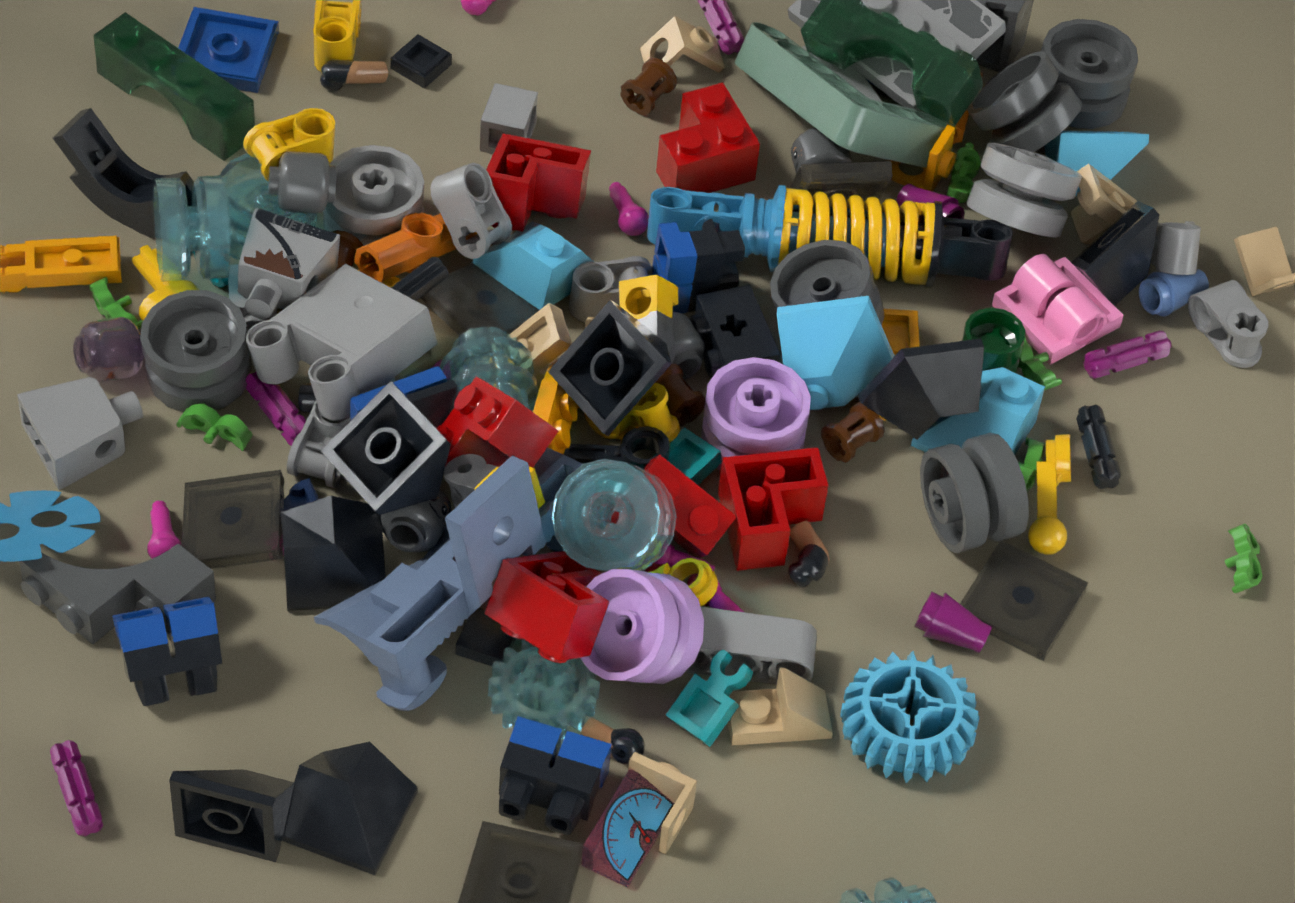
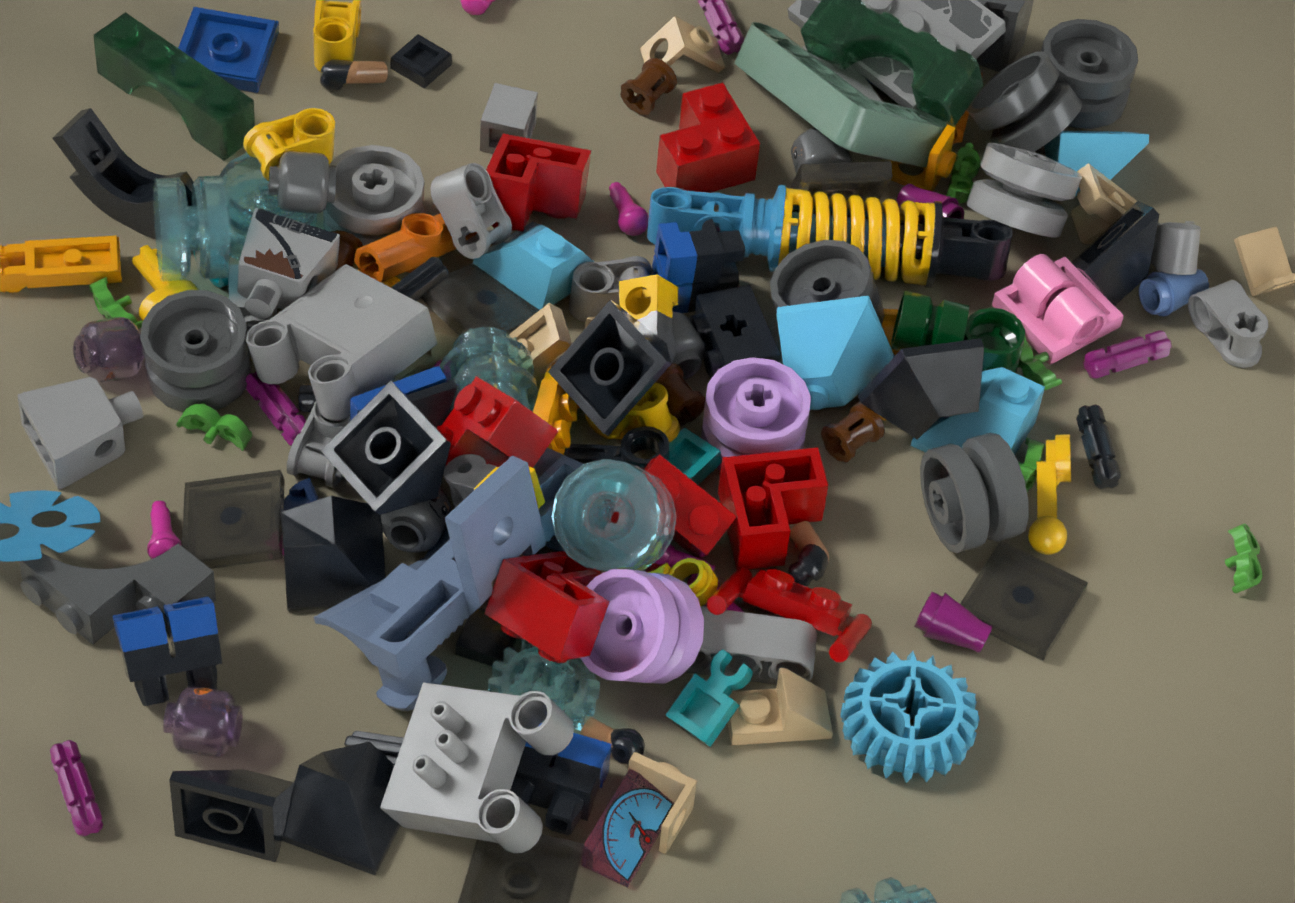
(204, 722): none -> clear purple head
(462, 760): none -> light grey piece
(781, 595): none -> red plate
(926, 324): none -> dark green wheel

